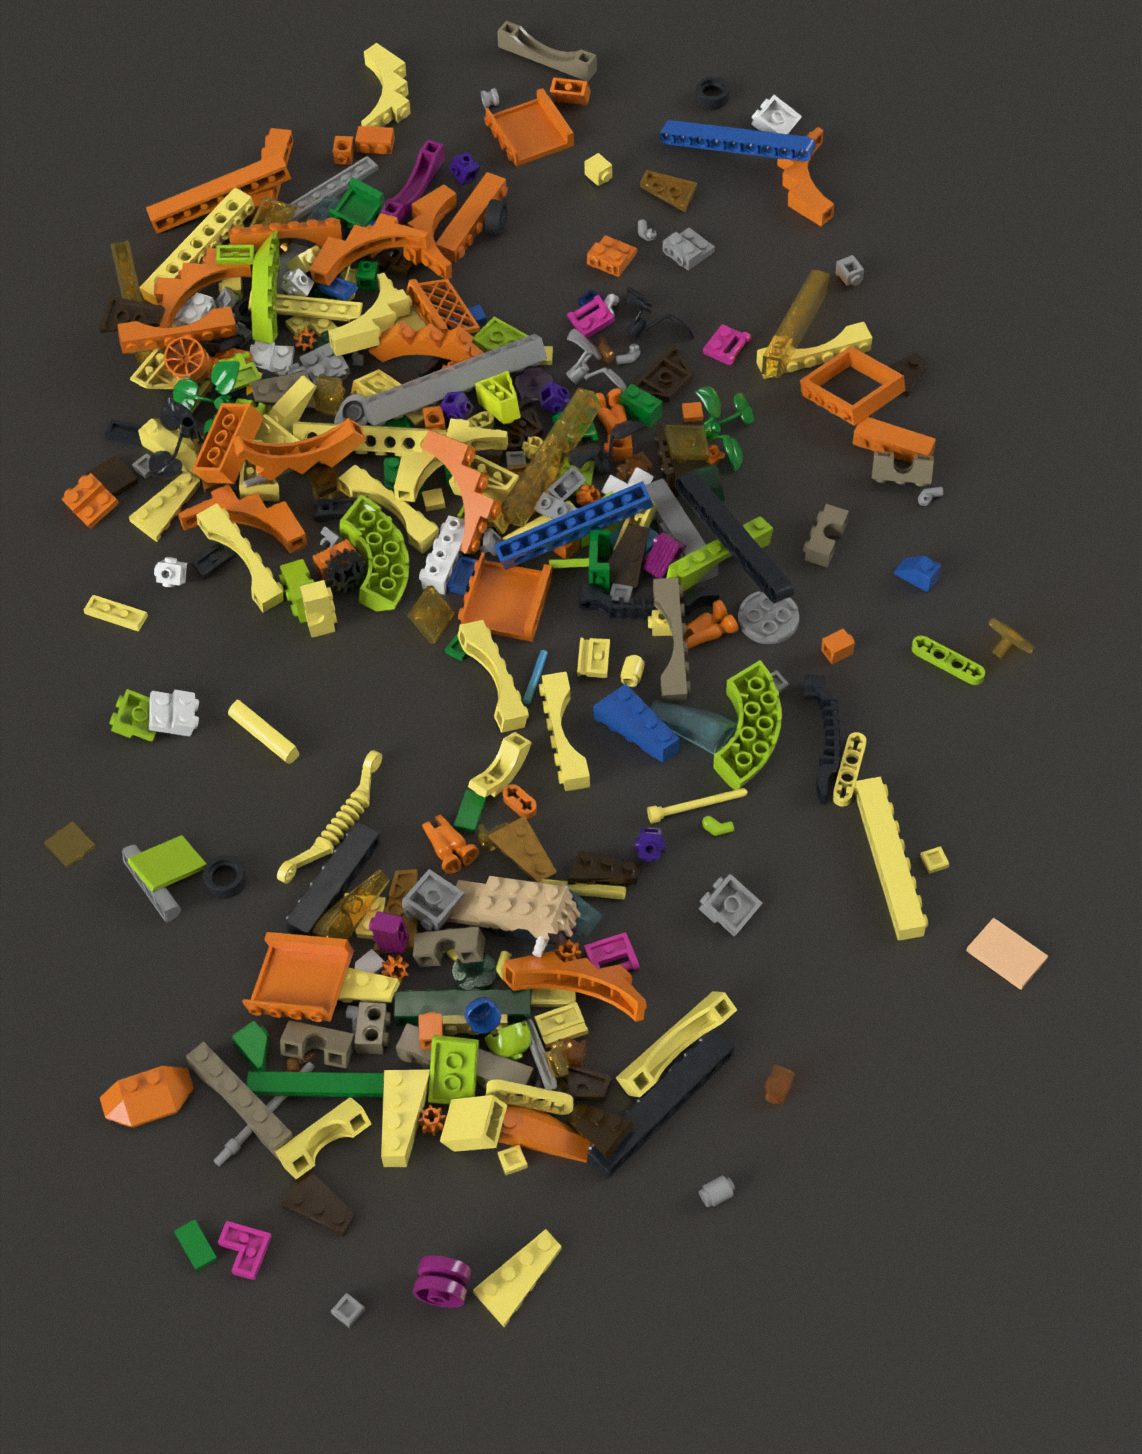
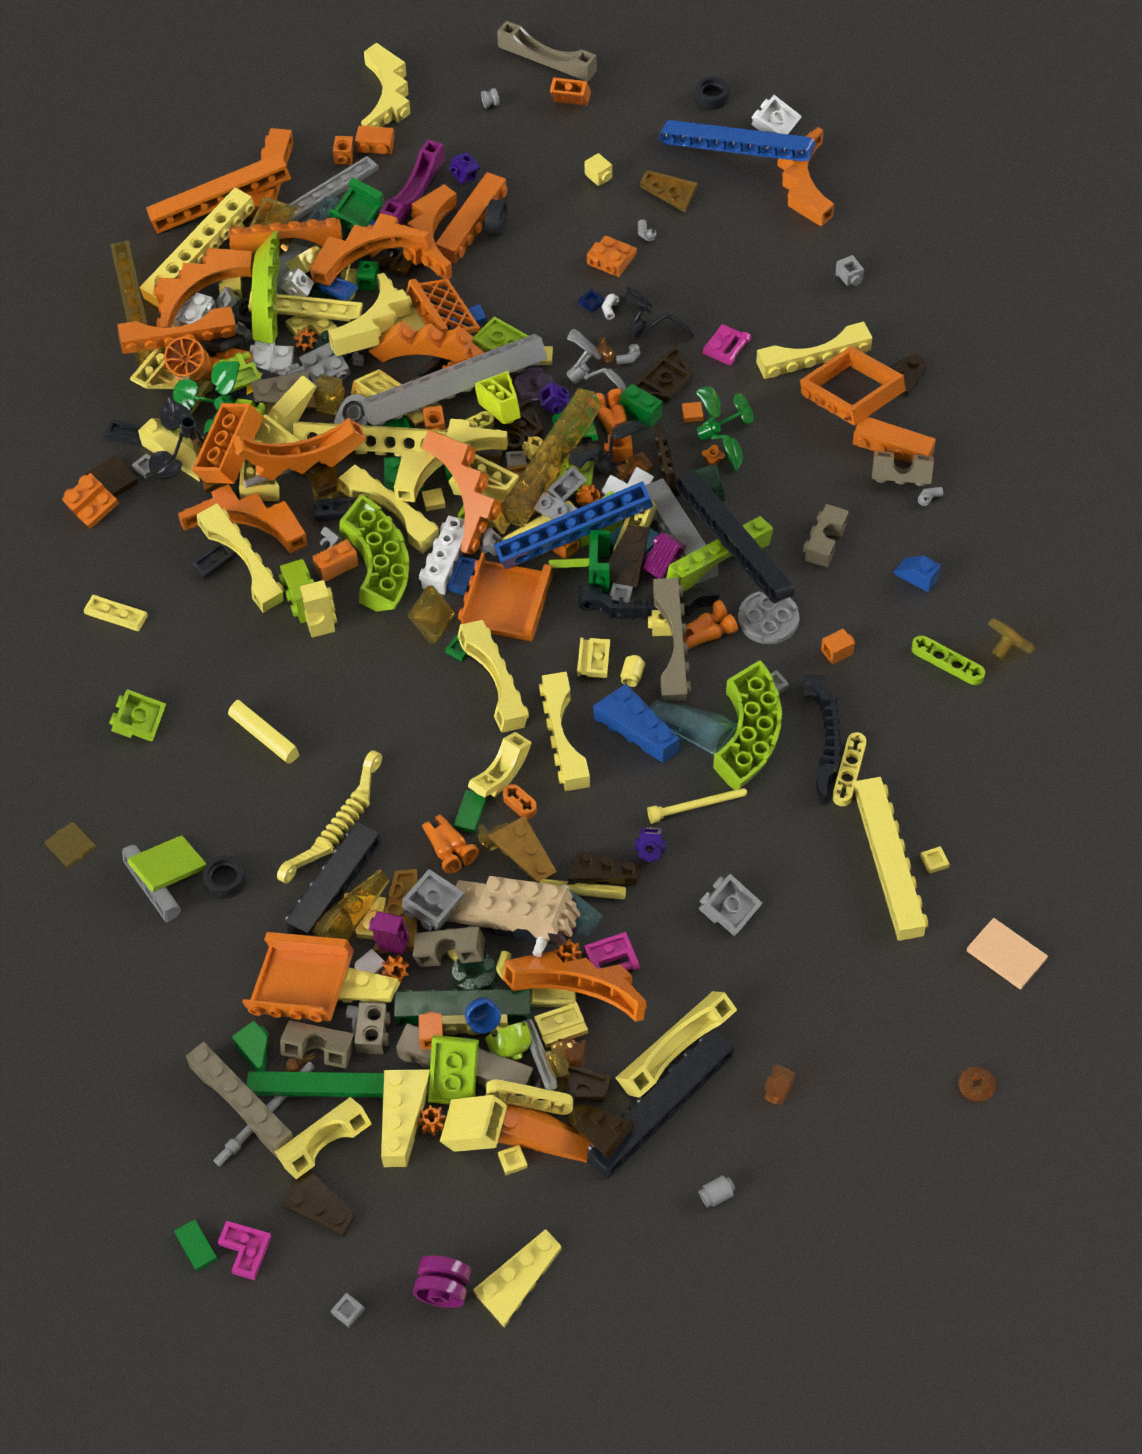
(125, 310): dark brown wing -> none
(147, 1096): orange wedge -> none
(160, 510): light yellow wing -> none
(170, 572): white brick -> none
(173, 712): white plate -> none
(234, 258): lime tile -> none
(345, 572): black gear -> none
(457, 405): dark purple brick -> none
(530, 130): orange panel -> none
(535, 677): dark azure bar -> none
(594, 321): dark pink plate -> none
(687, 248): light grey plate -> none
(687, 442): clear yellow tile -> none
(715, 827): lime arm -> none
(795, 324): clear yellow brick -> none
(977, 1093): none -> clear orange gear

